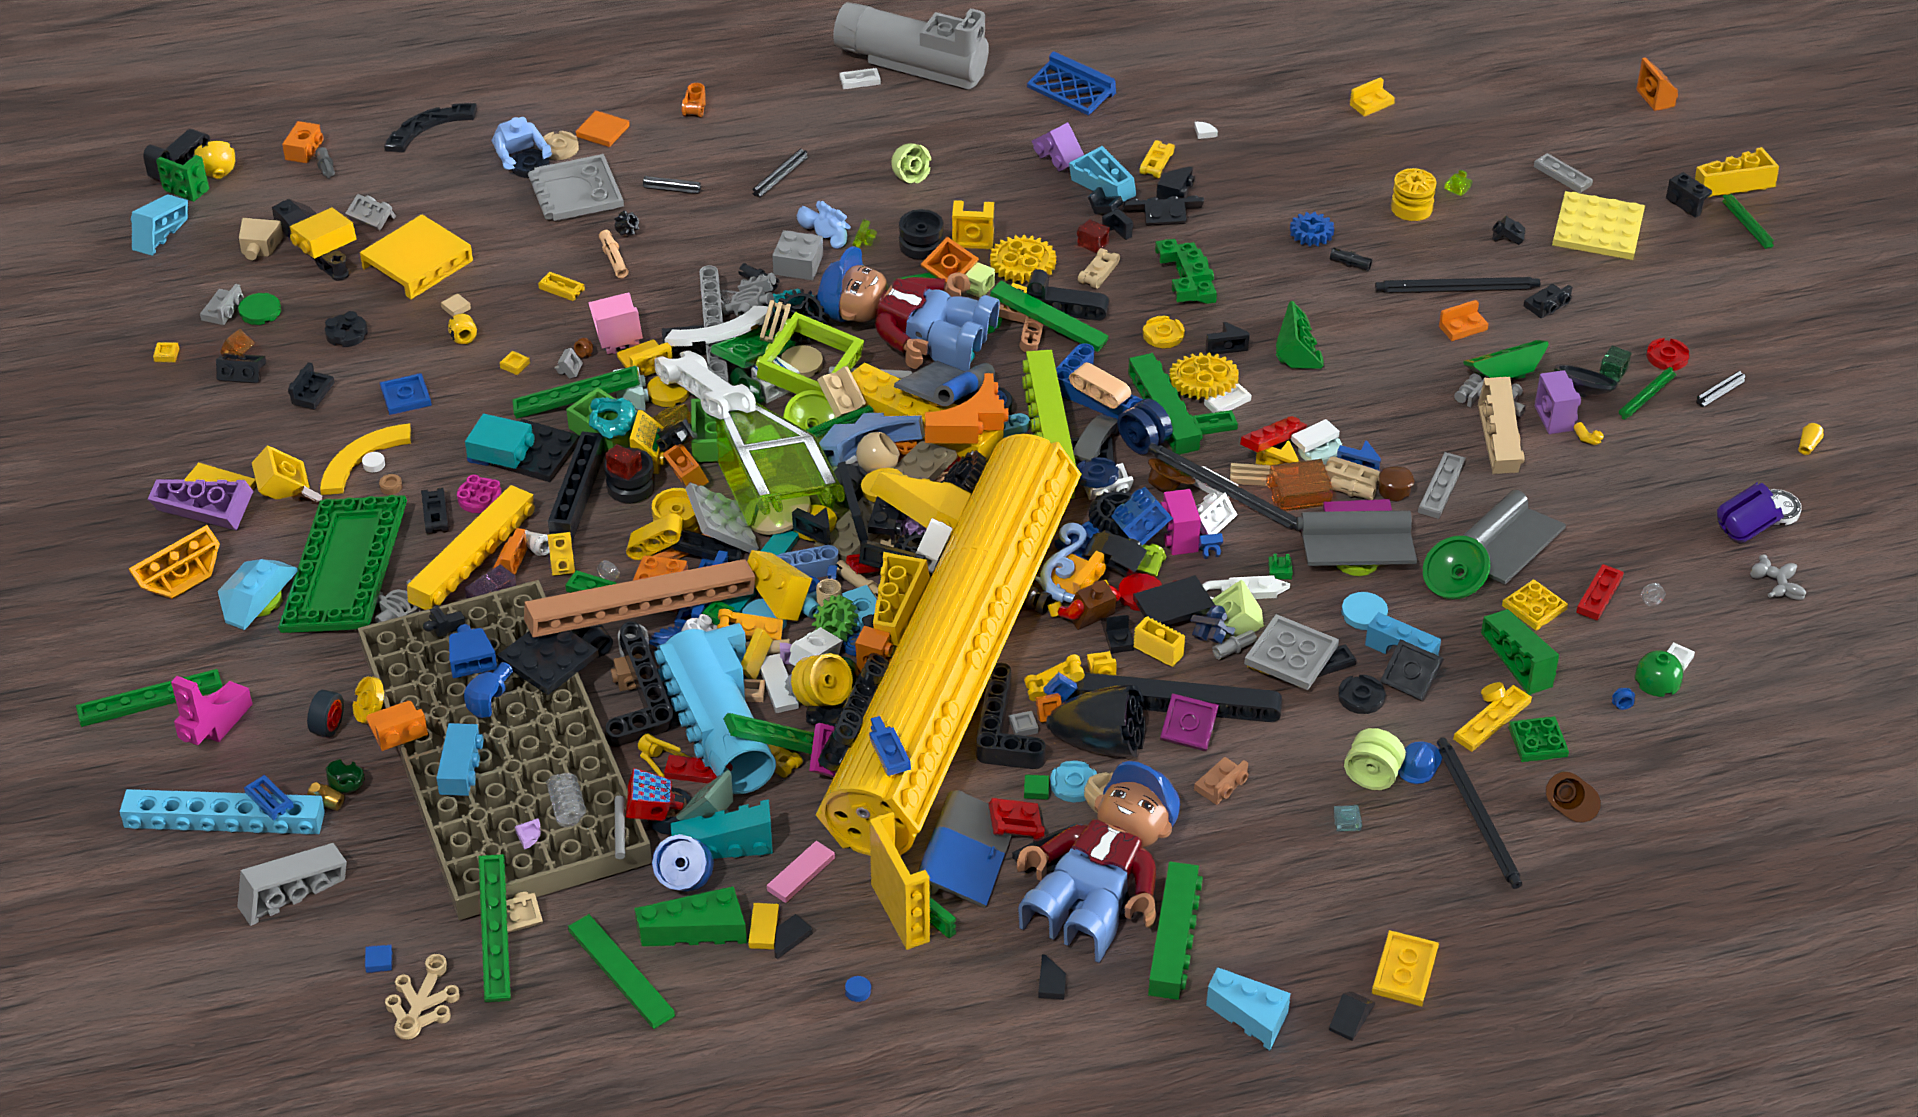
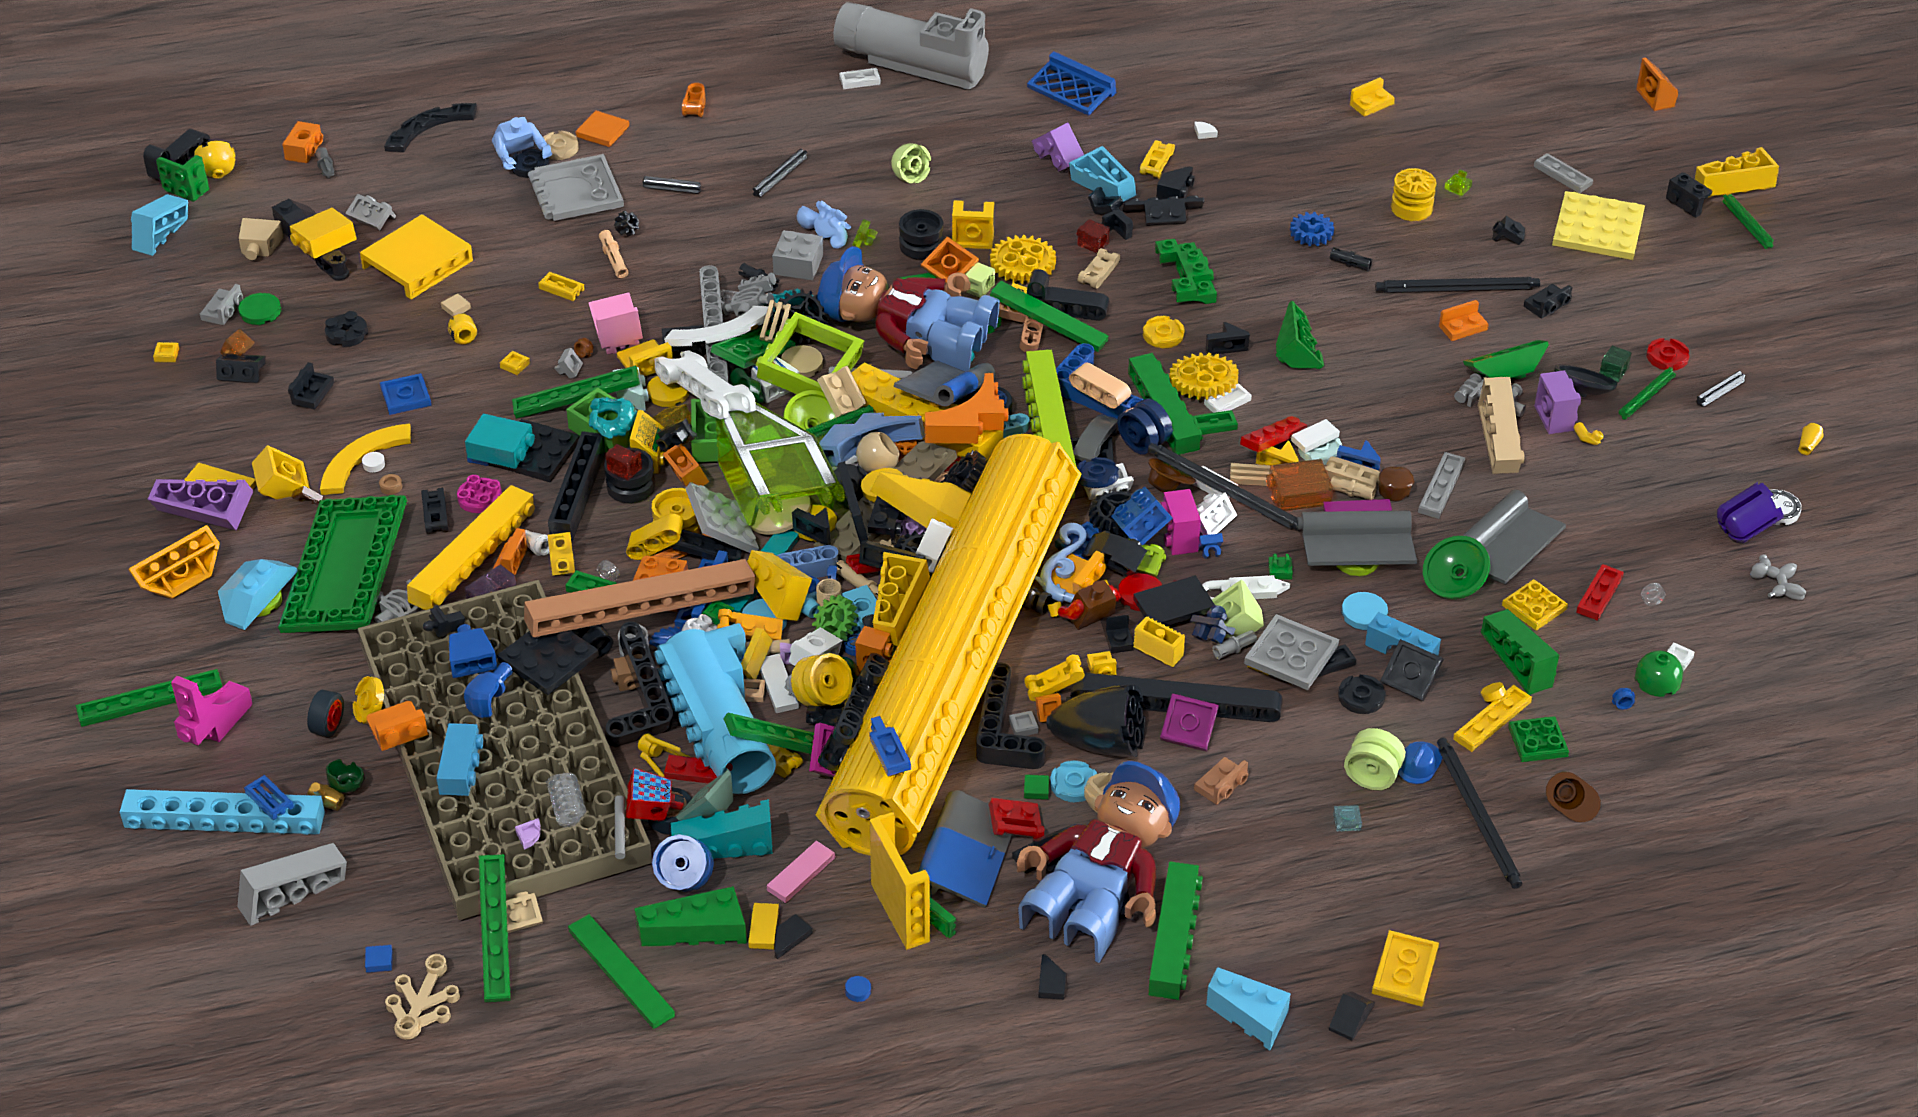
(1061, 685): blue tile -> none

